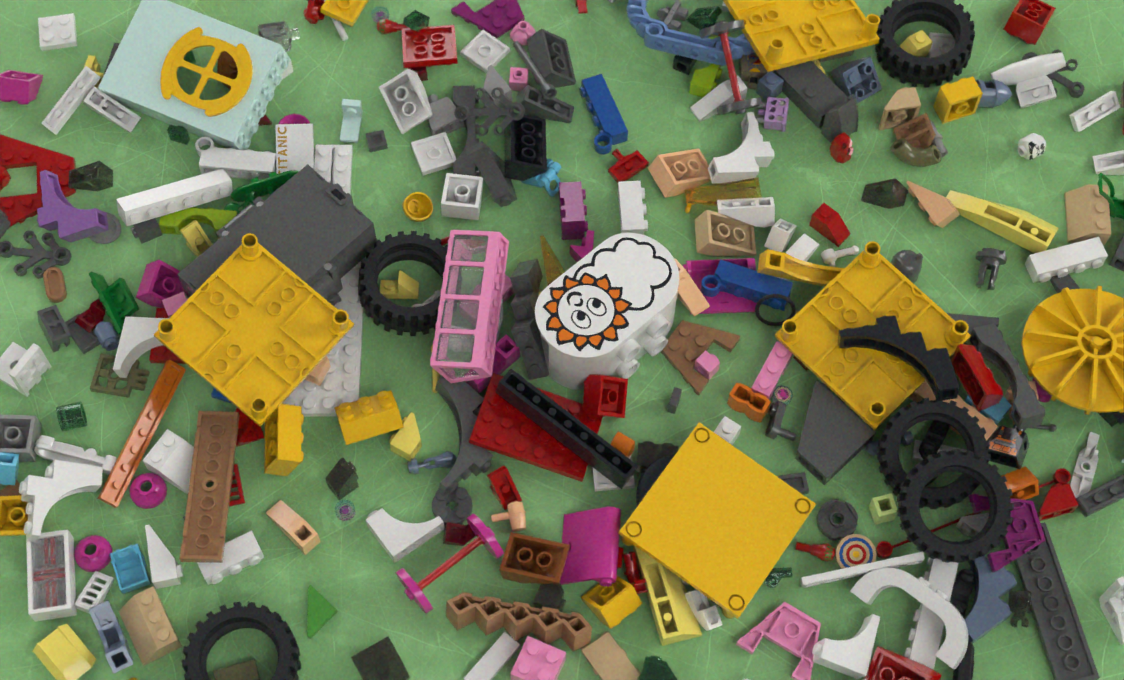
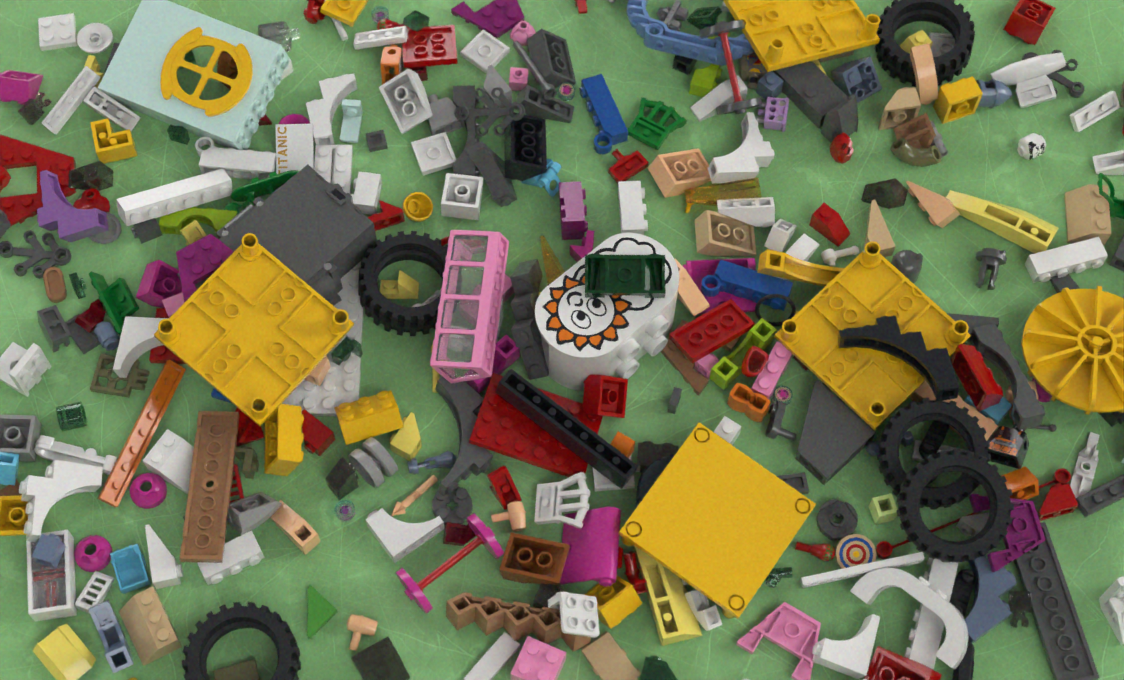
(32, 109): none -> clear smoke plate
(48, 550): none -> sand blue brick
(78, 285): none -> clear green plate
(94, 32): none -> white dish
(96, 201): none -> red plate
(112, 145): none -> yellow brick
(200, 262): none -> magenta wing
(250, 463): none -> olive bracket
(251, 512): none -> light grey slope
(316, 435): none -> red slope
(323, 110): none -> white arch
(344, 349): none -> clear green bracket
(360, 625): none -> light nougat piece
(367, 192): none -> white brick
(373, 462): none -> light grey wheel
(380, 37): none -> white tile
(389, 216): none -> red slope
(391, 59): none -> orange torso
(400, 507): none -> light nougat piece
(550, 501): none -> white plate
(566, 91): none -> tile
(577, 613): none -> white bracket
(625, 275): none -> dark green piece
(650, 132): none -> green plate
(711, 330): none -> red plate
(729, 367): none -> lime arch
(754, 361): none -> rock
(878, 231): none -> tan slope
(924, 73): none -> light nougat arch

